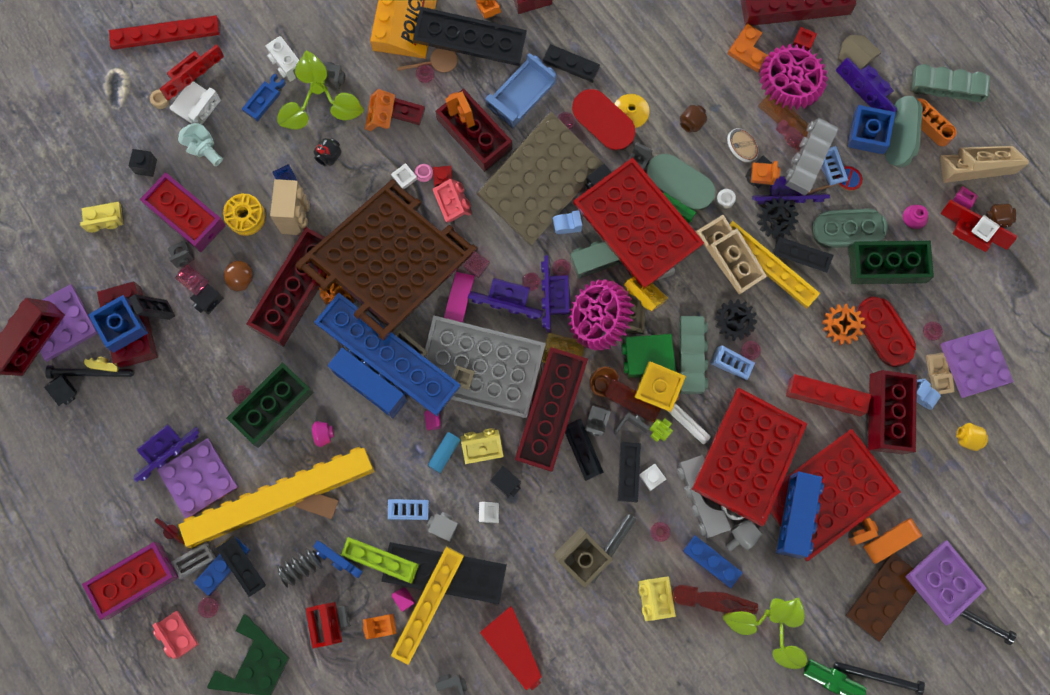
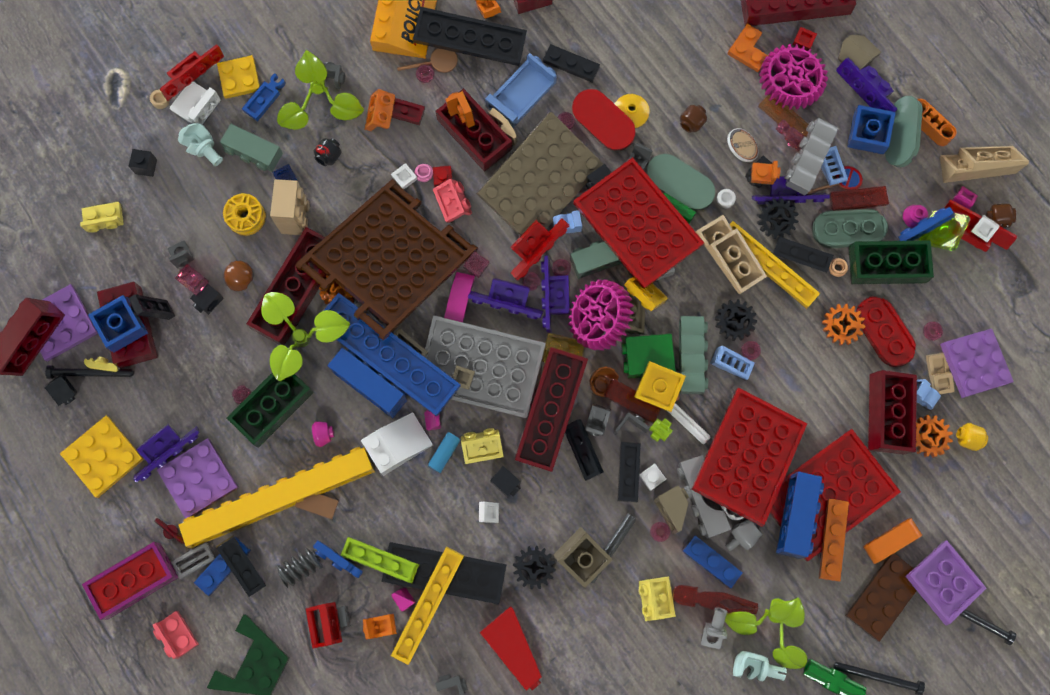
(101, 456): none -> yellow plate
(164, 32): red plate -> none
(183, 212): brick -> none
(214, 607): clear pink plate -> none
(238, 76): none -> yellow plate
(251, 148): none -> sand green brick
(283, 56): white bracket -> none
(328, 328): none -> lime plant
(396, 443): none -> white slope
(400, 502): light blue slope -> none
(442, 526): light grey brick -> none
(502, 122): none -> tan slope
(533, 576): none -> black gear
(534, 244): none -> red bracket
(673, 507): none -> dark tan slope
(715, 629): none -> light grey bracket
(759, 667): none -> light aqua piece
(828, 395): red brick -> none
(833, 540): none -> orange plate
(843, 265): none -> light nougat plate
(859, 198): none -> clear red plate
(862, 536): orange bracket -> none
(926, 225): none -> blue plate
(932, 444): none -> orange gear
(948, 234): none -> clear neon green tile
(950, 83): sand green brick -> none

